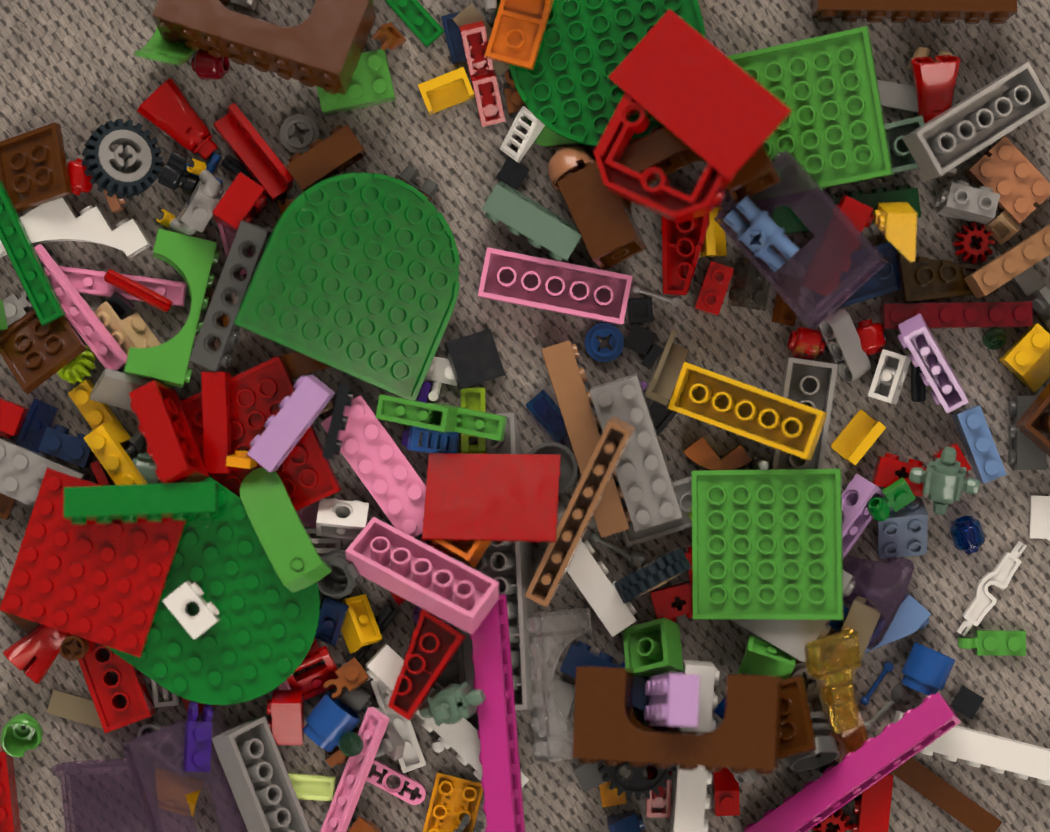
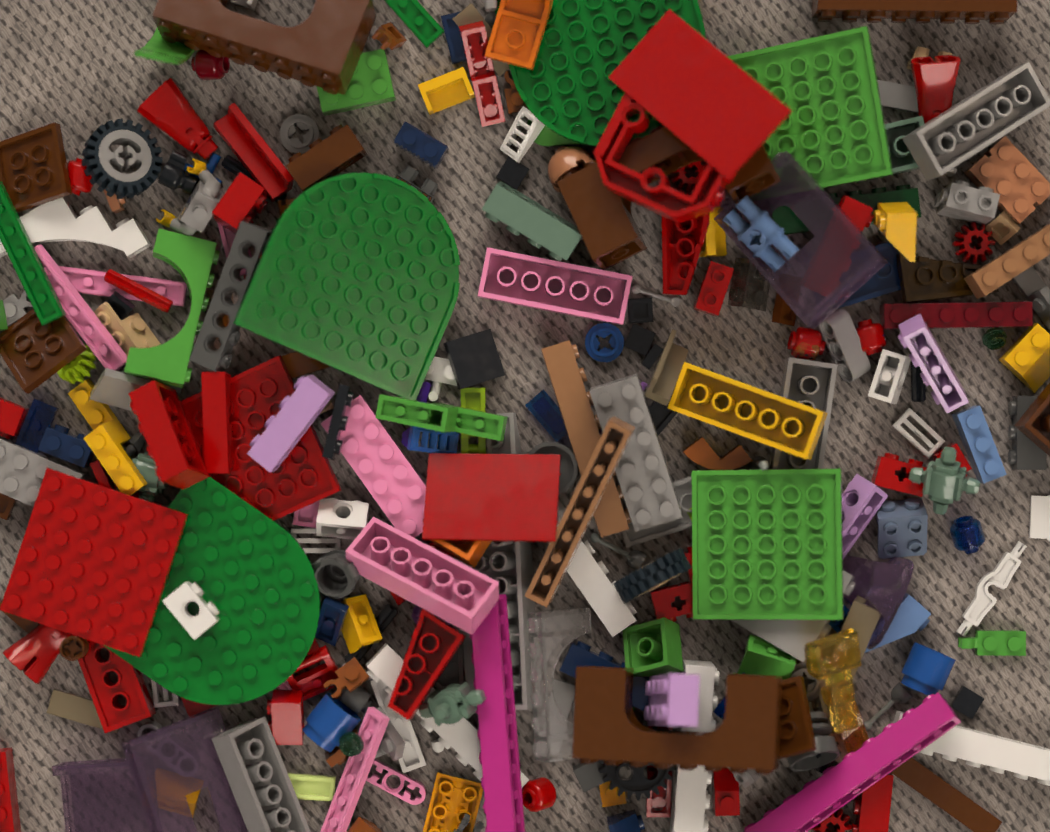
(16, 739): bright green helmet -> none
(140, 502): green brick -> none
(198, 739): dark purple hinge -> none
(241, 460): light orange plate -> none
(281, 530): bright green piece -> none
(421, 145): none -> dark blue brick
(538, 794): none -> red head
(688, 182): none -> red gear
(857, 437): yellow panel -> none
(888, 666): blue hinge -> none
(896, 496): green plate -> none
(903, 419): none -> white tile

